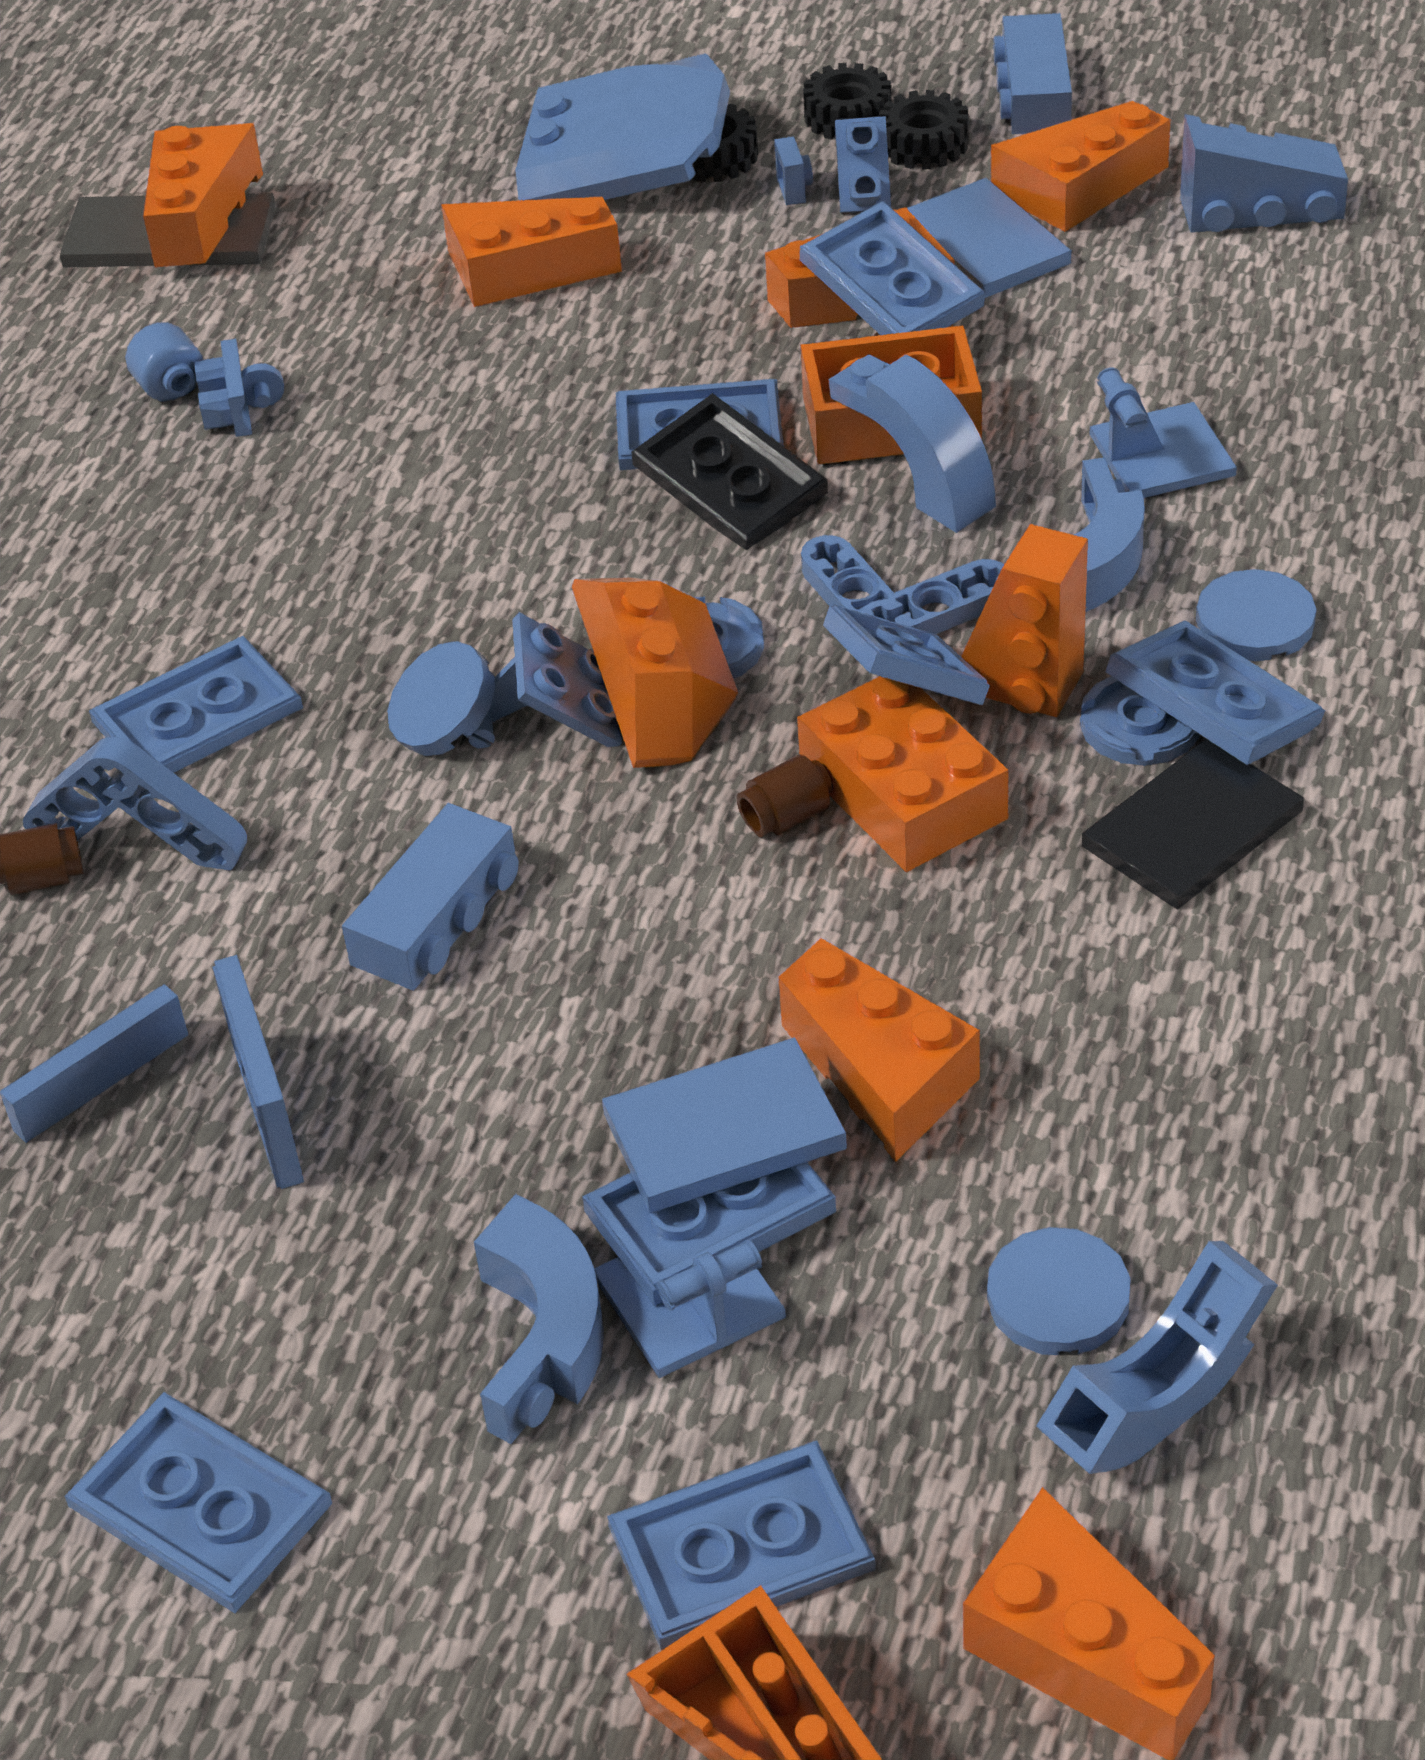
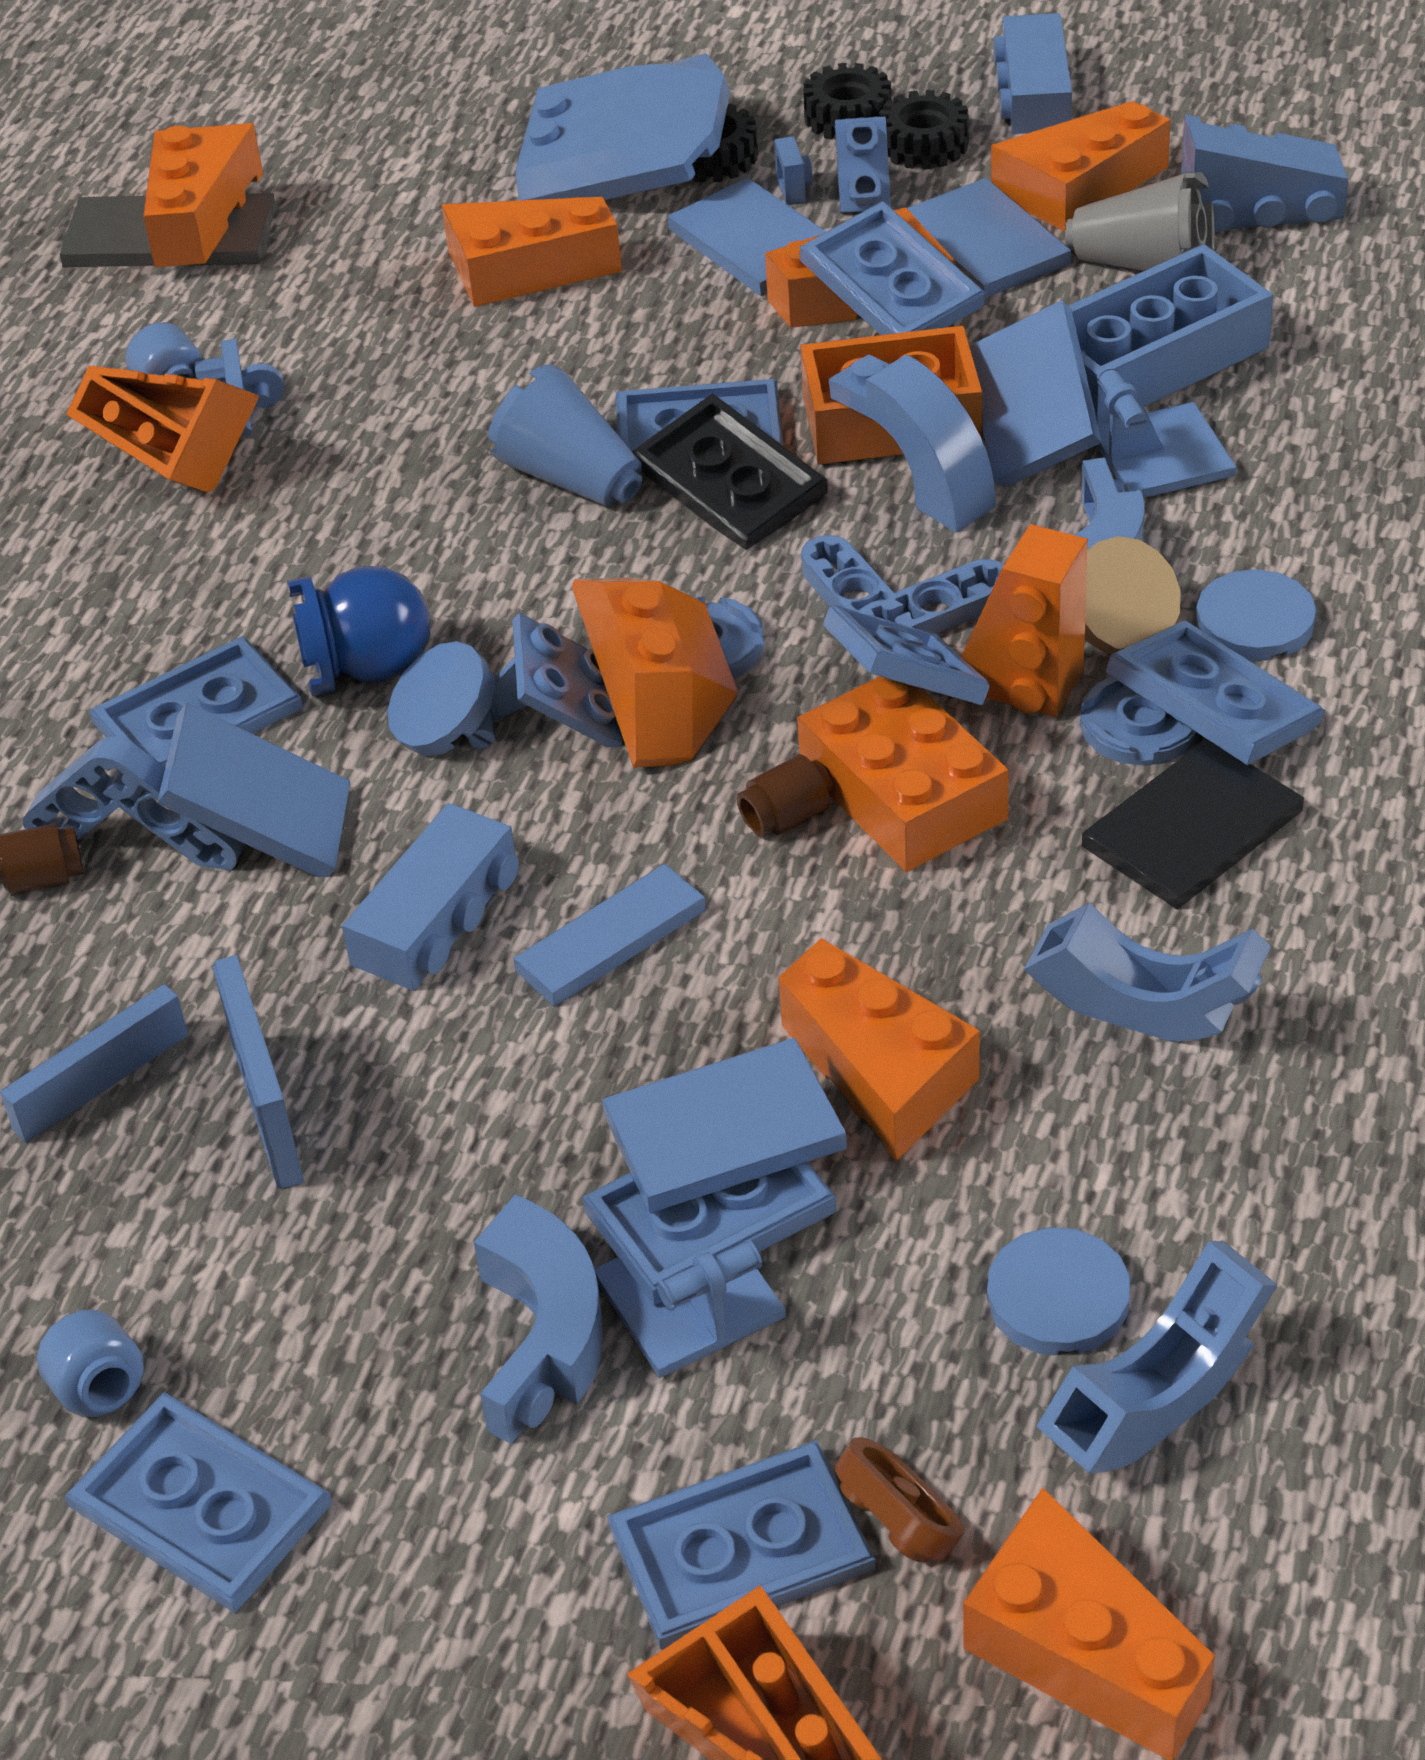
(90, 1363): none -> medium blue head
(166, 421): none -> orange wedge
(254, 791): none -> medium blue tile
(361, 625): none -> blue tile
(563, 439): none -> medium blue cone
(609, 934): none -> medium blue tile
(739, 227): none -> medium blue tile
(912, 1512): none -> dark orange plate
(1034, 395): none -> medium blue tile
(1128, 593): none -> tan tile
(1144, 224): none -> light grey cone
(1155, 993): none -> medium blue arch
(1172, 325): none -> medium blue brick

